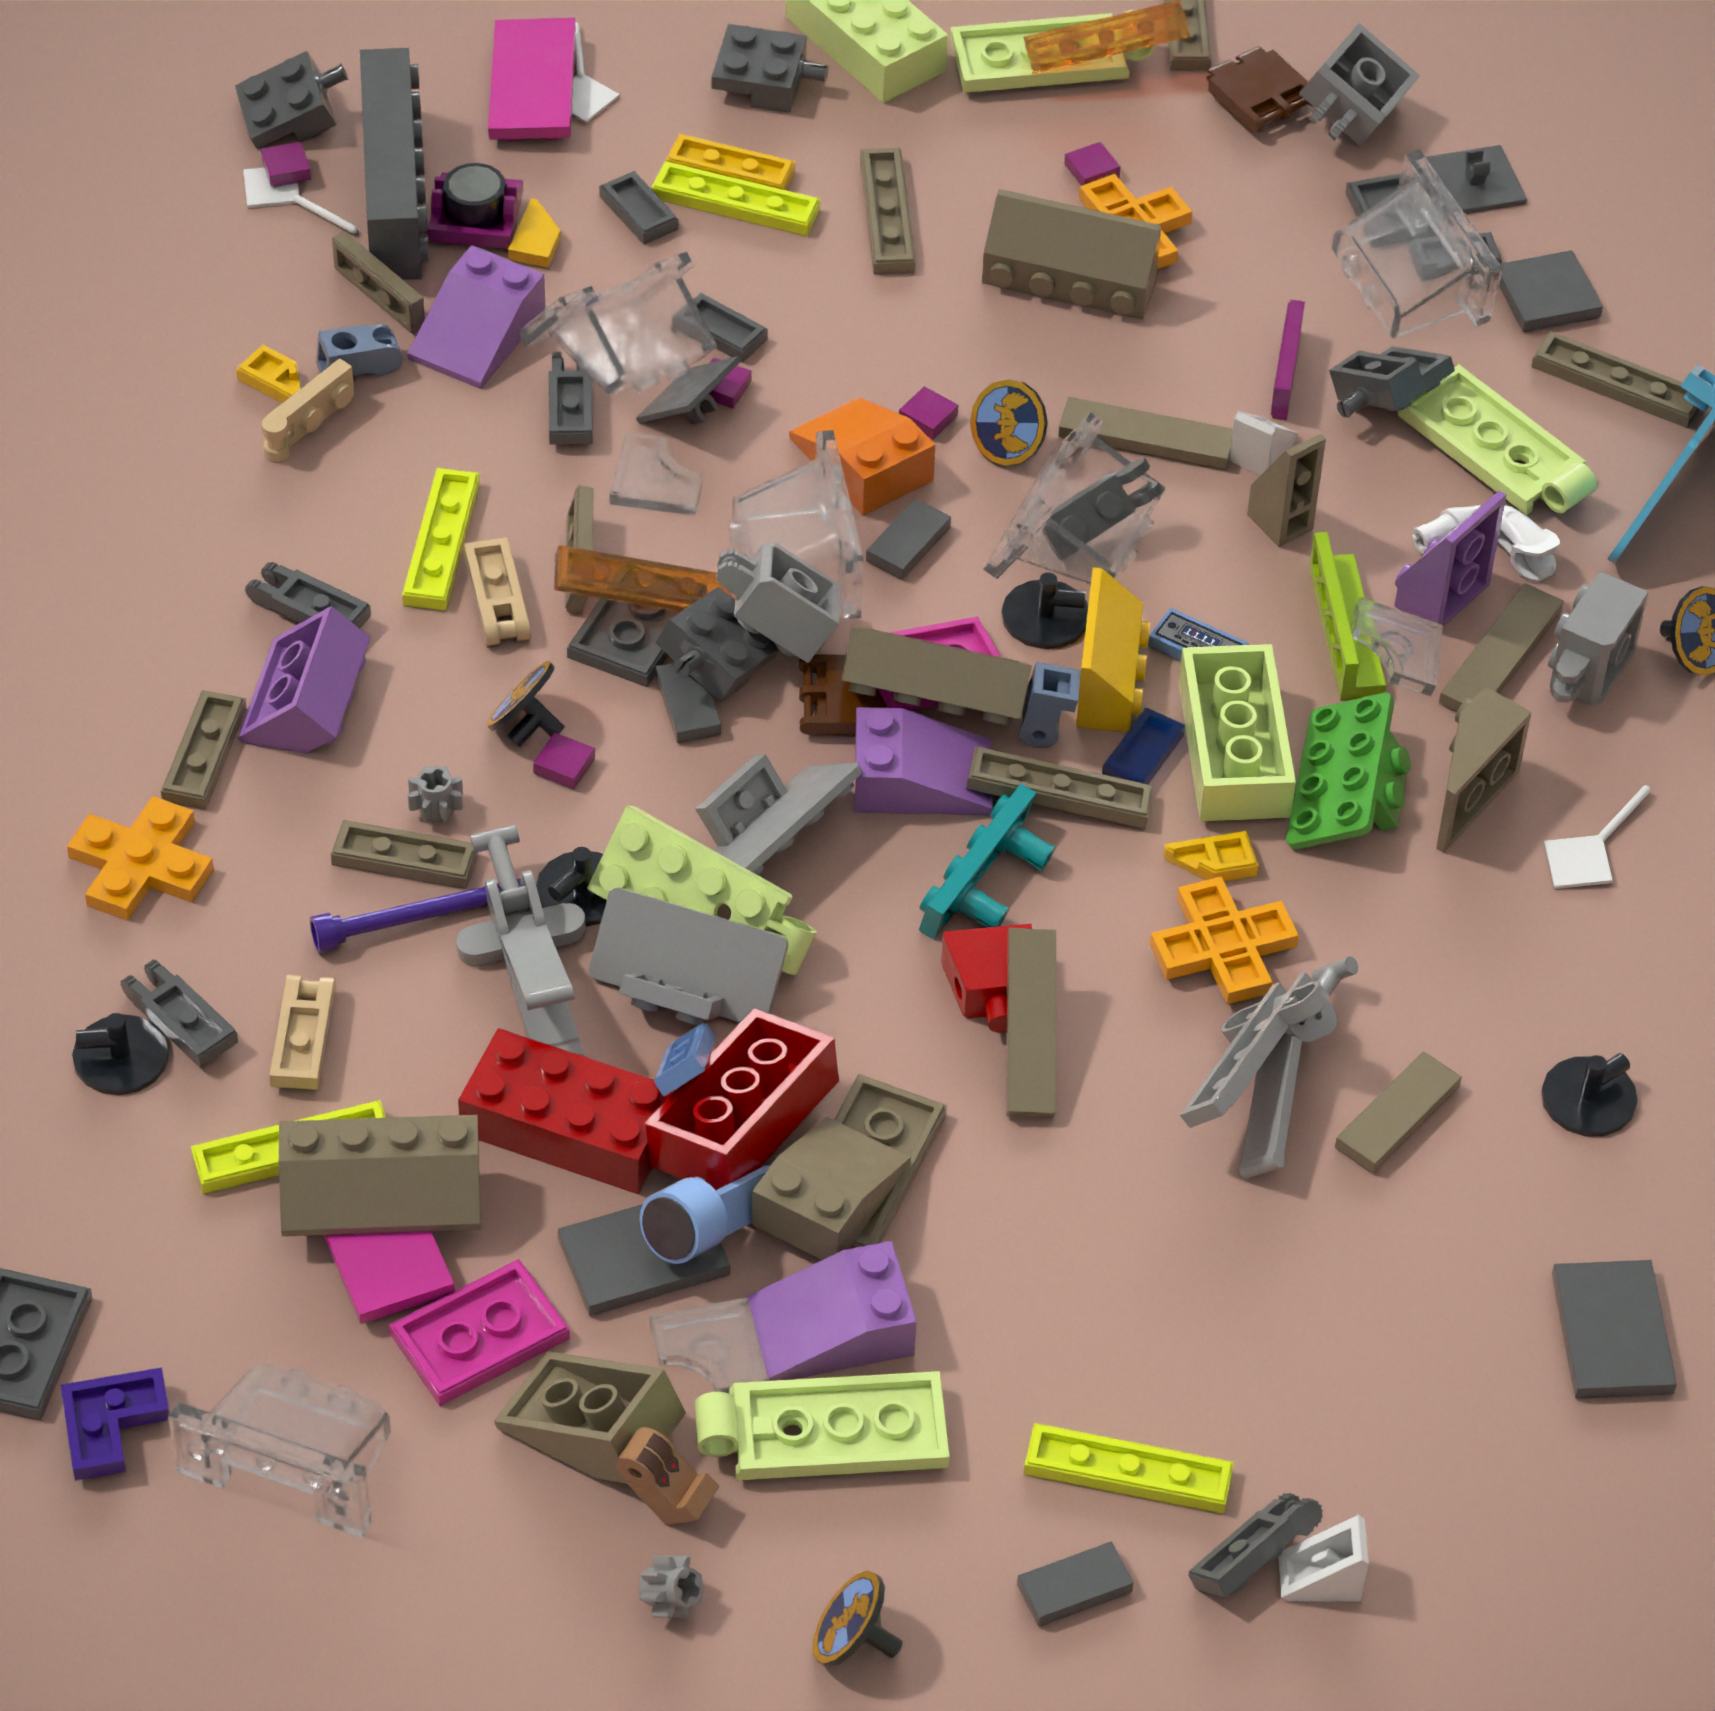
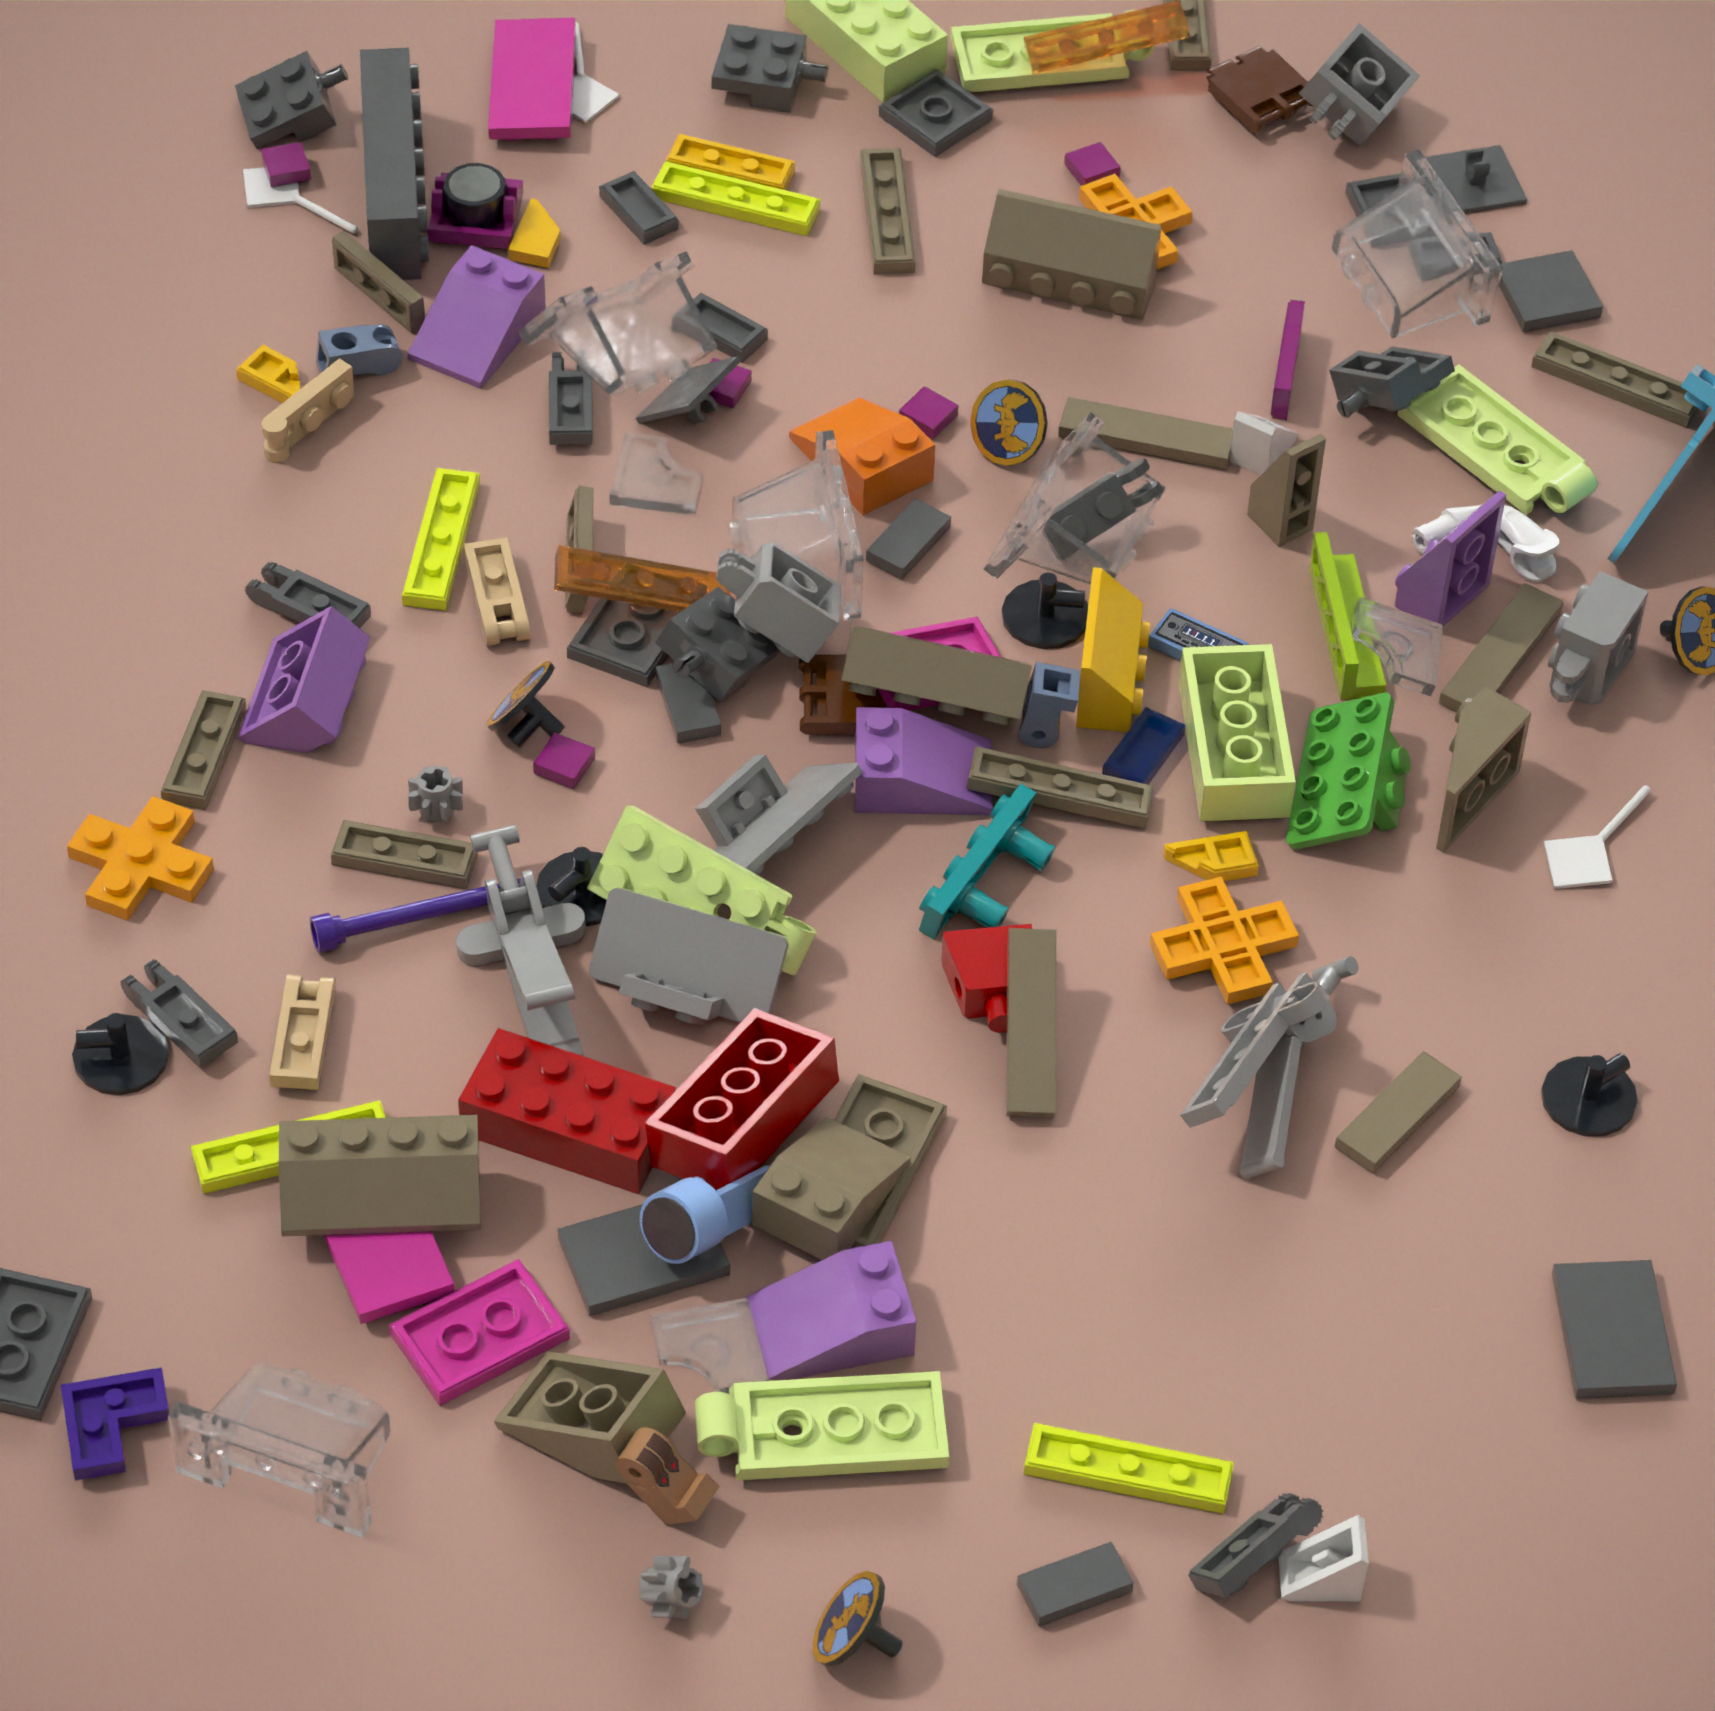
(685, 1058): medium blue tile -> none
(935, 112): none -> dark grey tile

